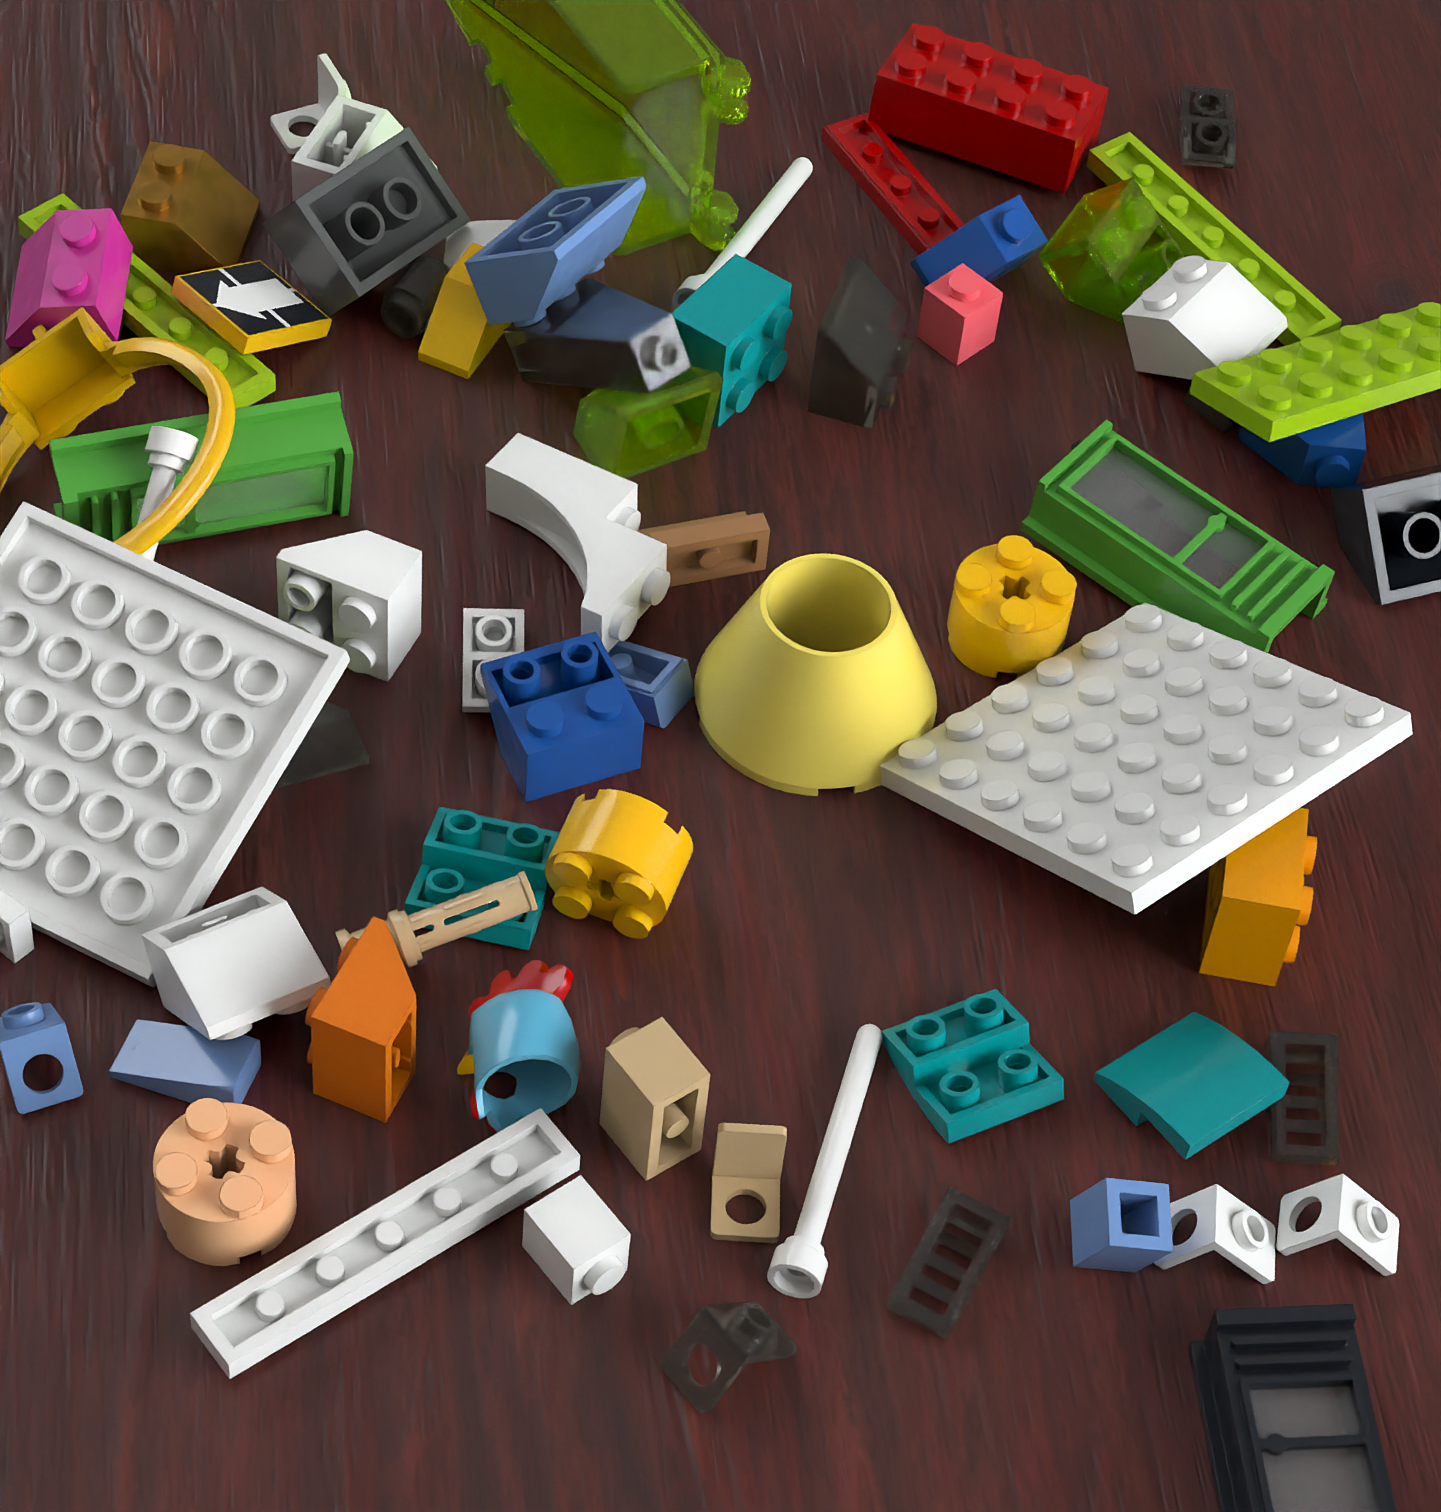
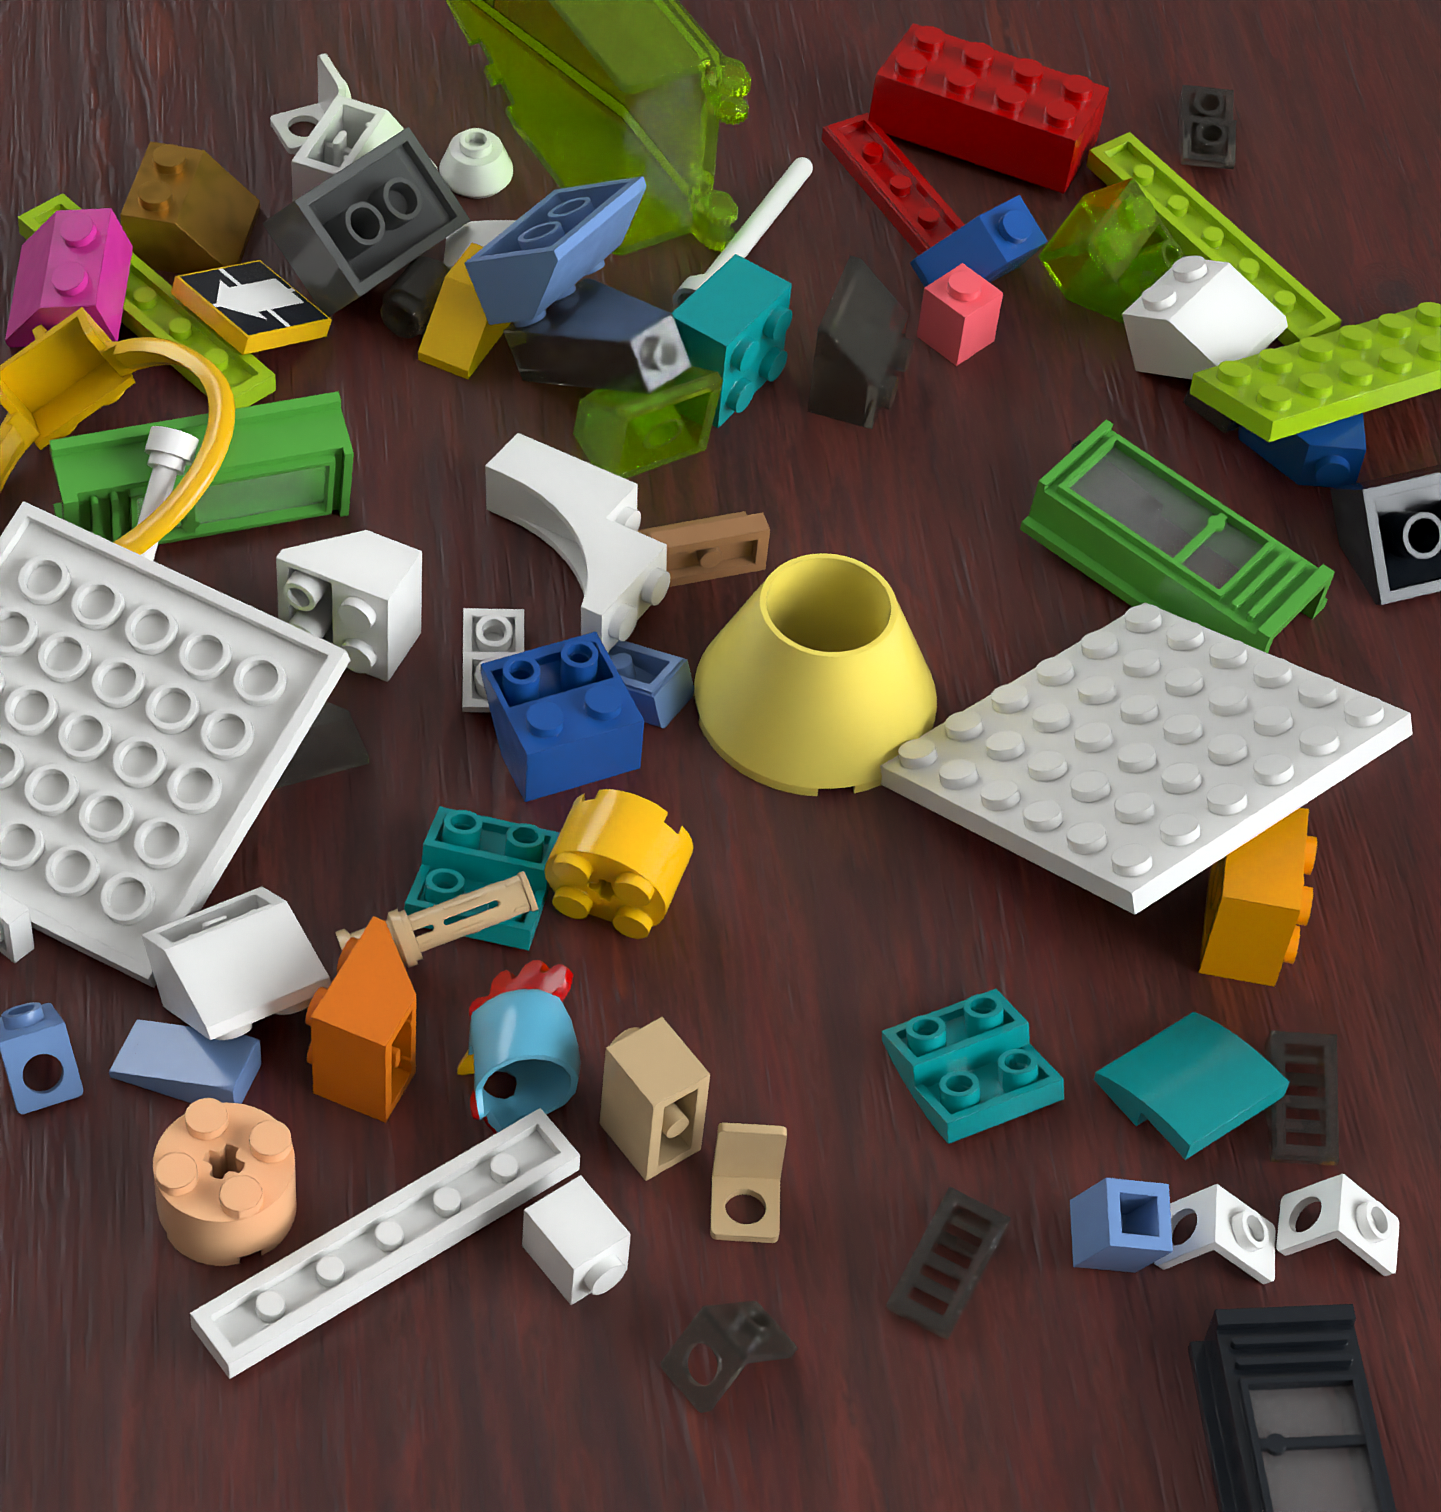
(476, 164): none -> white cone
(800, 1262): white piece -> none
(1009, 608): yellow brick -> none

